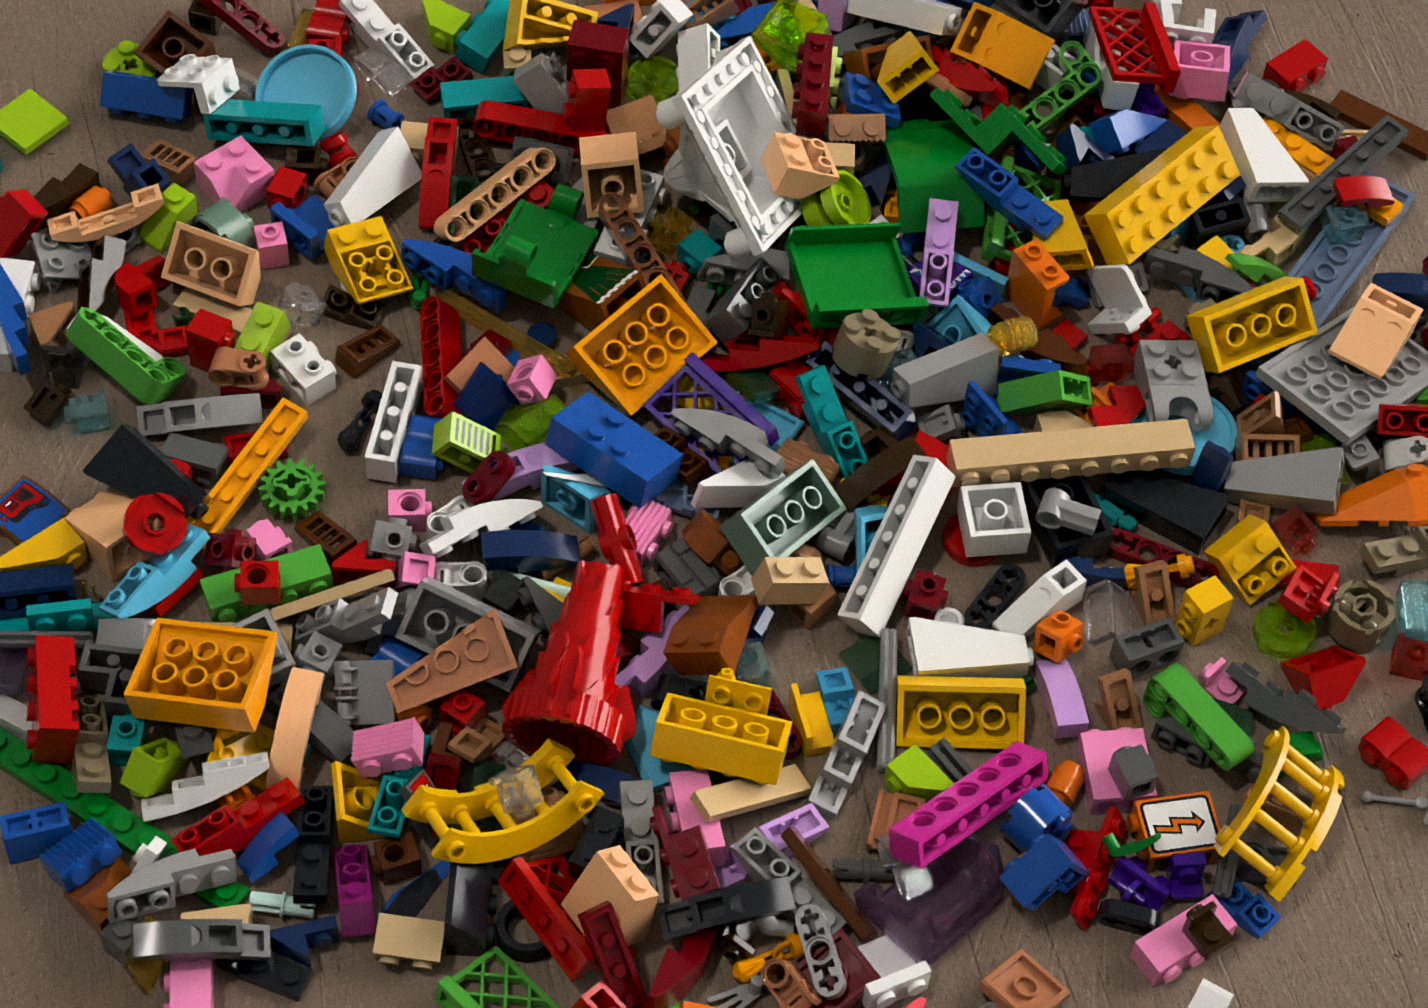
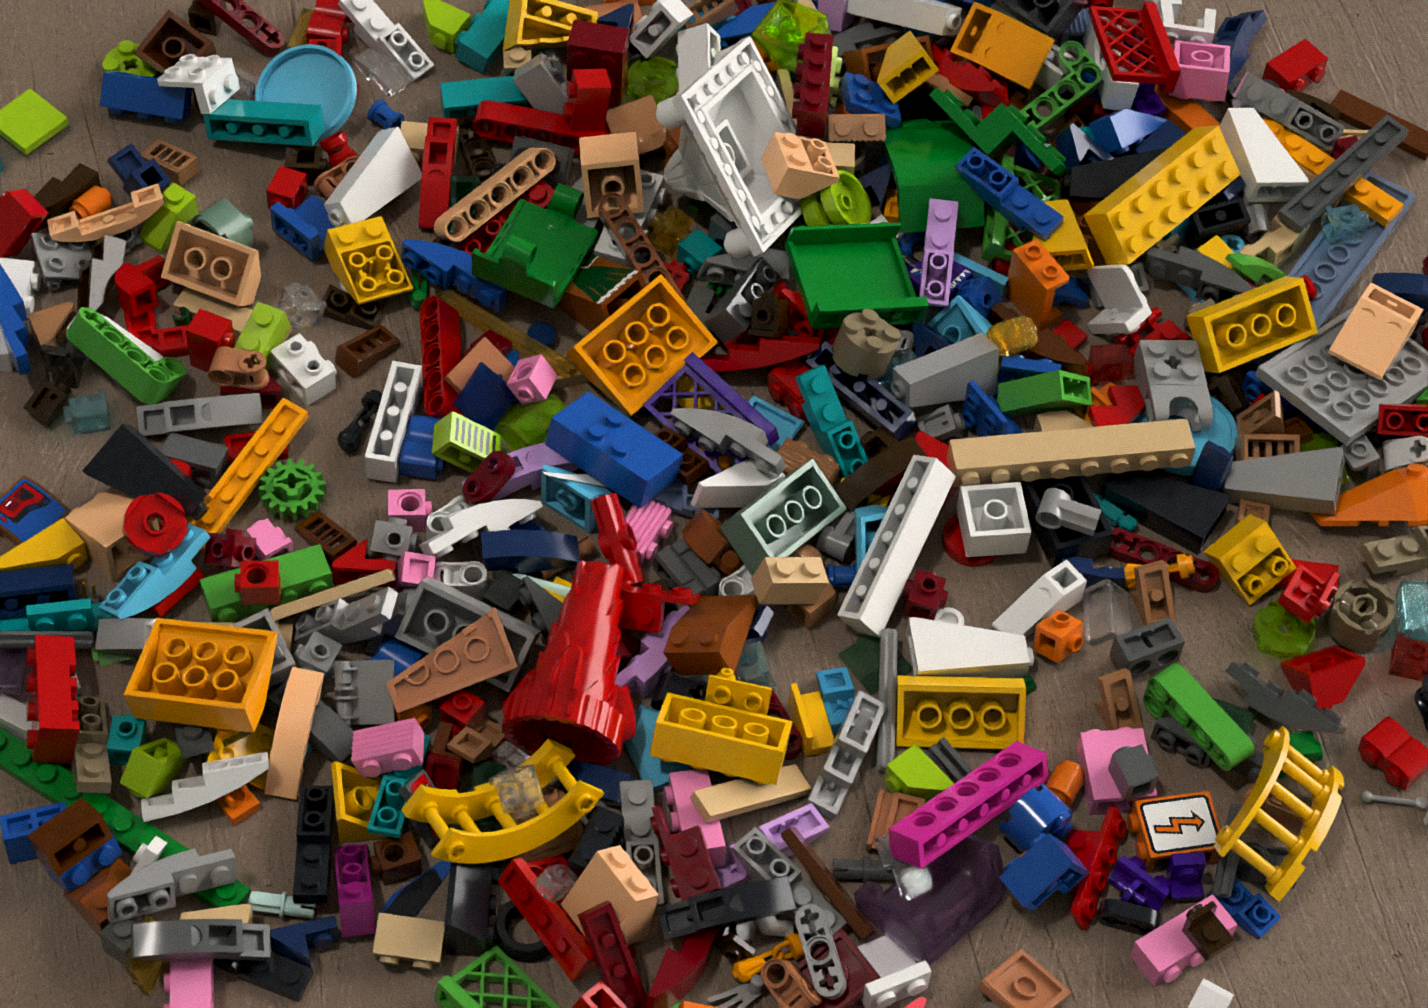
(70, 836): none -> reddish brown brick
(108, 671): dark grey brick -> none
(234, 174): bright pink slope -> none
(236, 828): red slope -> none
(259, 854): blue slope -> none
(271, 245): bright pink brick -> none
(428, 83): dark red slope -> none
(555, 882): none -> clear beam
(753, 383): clear green slope -> none
(995, 587): black beam -> none
(1061, 698): lavender slope -> none
(1116, 850): green piece -> none
(1203, 610): yellow brick -> none
(1221, 684): bright pink bracket -> none
(1296, 521): clear red brick -> none
(1363, 190): red slope -> none

